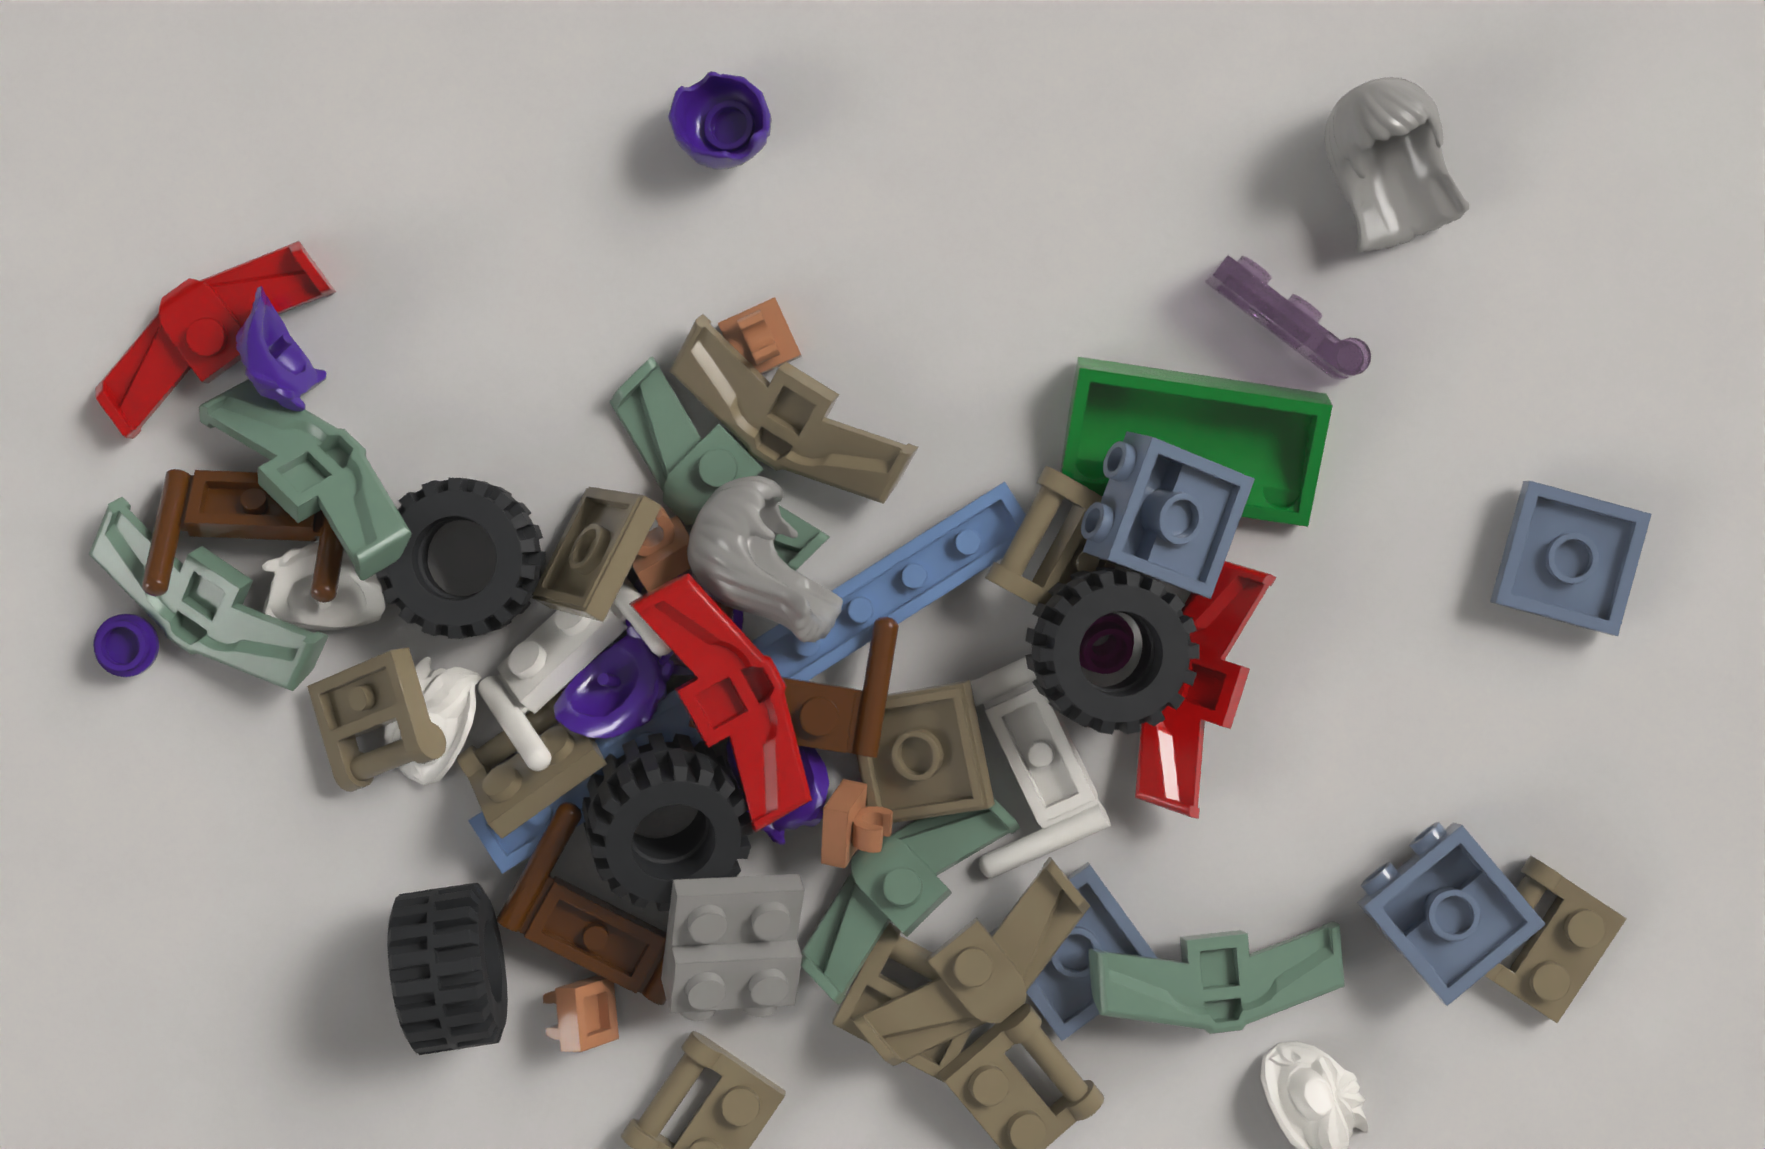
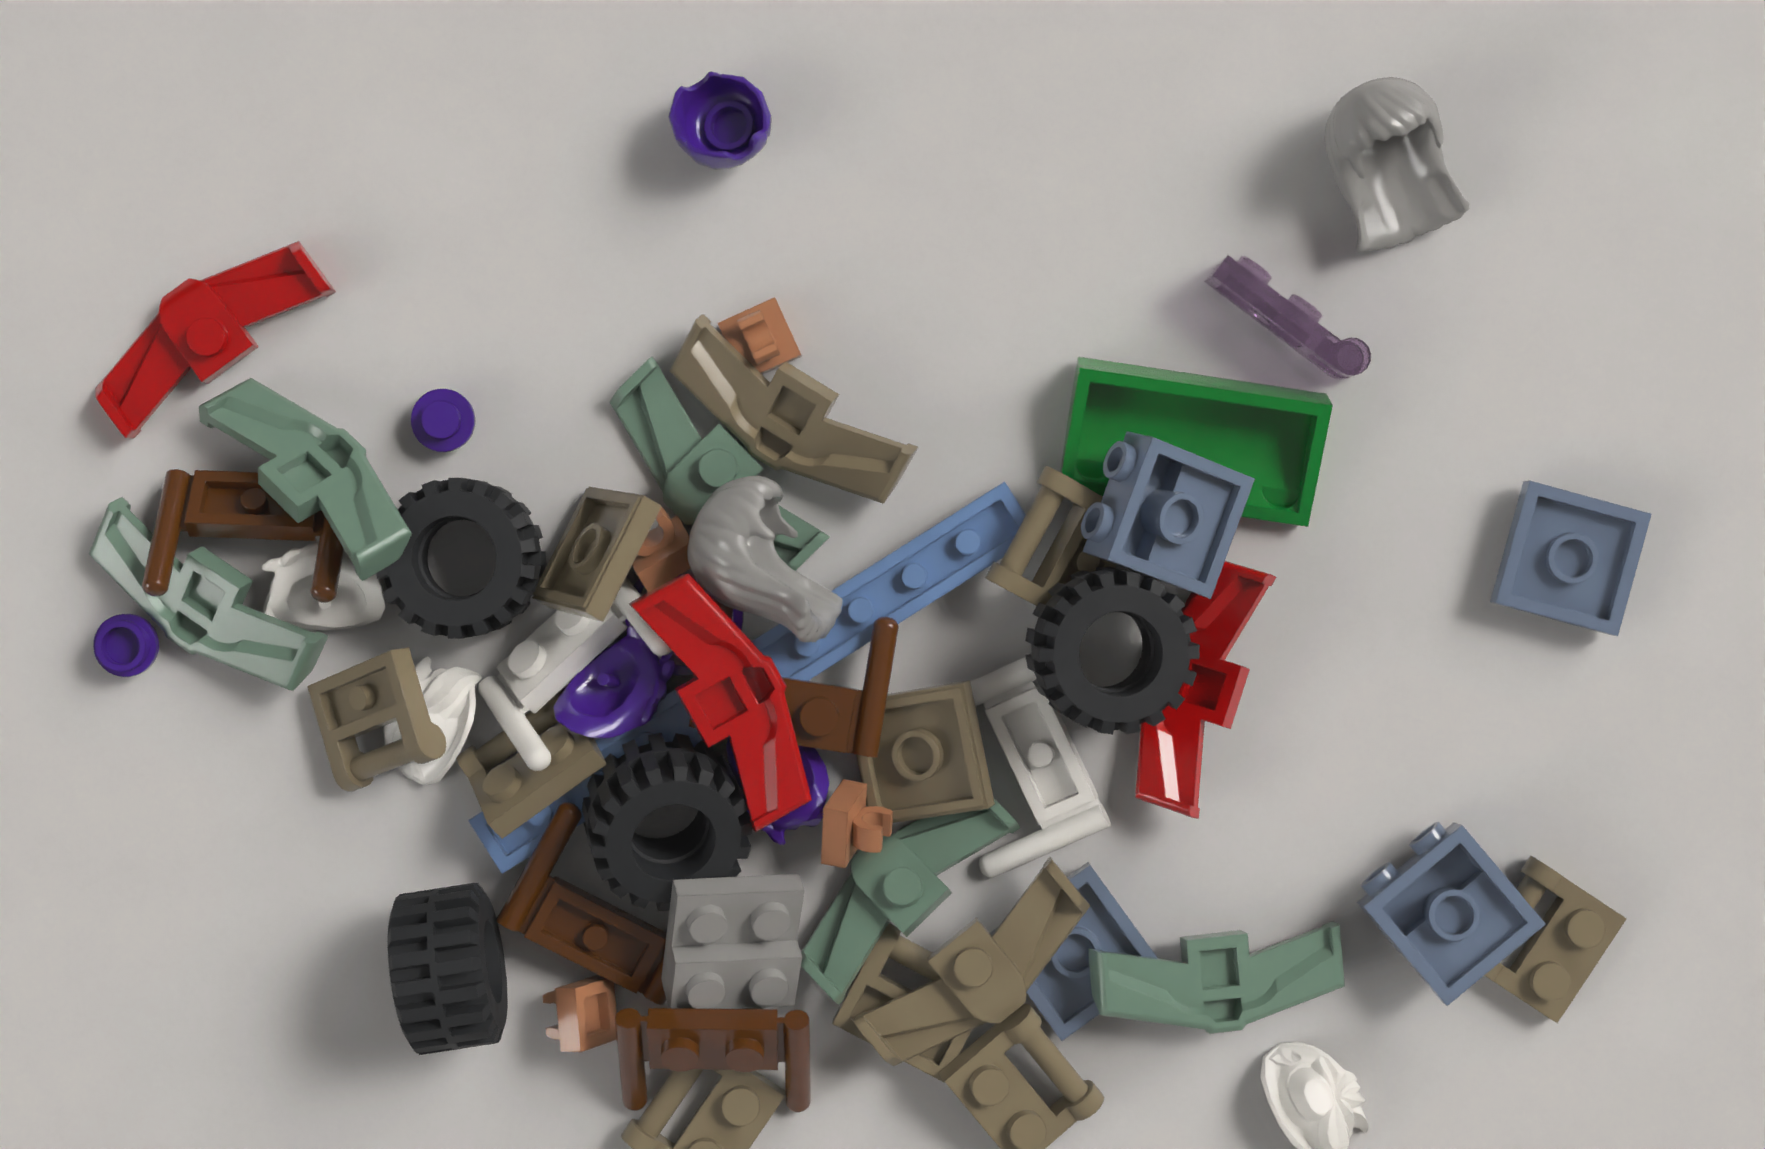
(274, 358): dark purple hat -> none
(443, 420): none -> dark purple plate
(713, 1041): none -> reddish brown plate
(1114, 652): magenta plate -> none

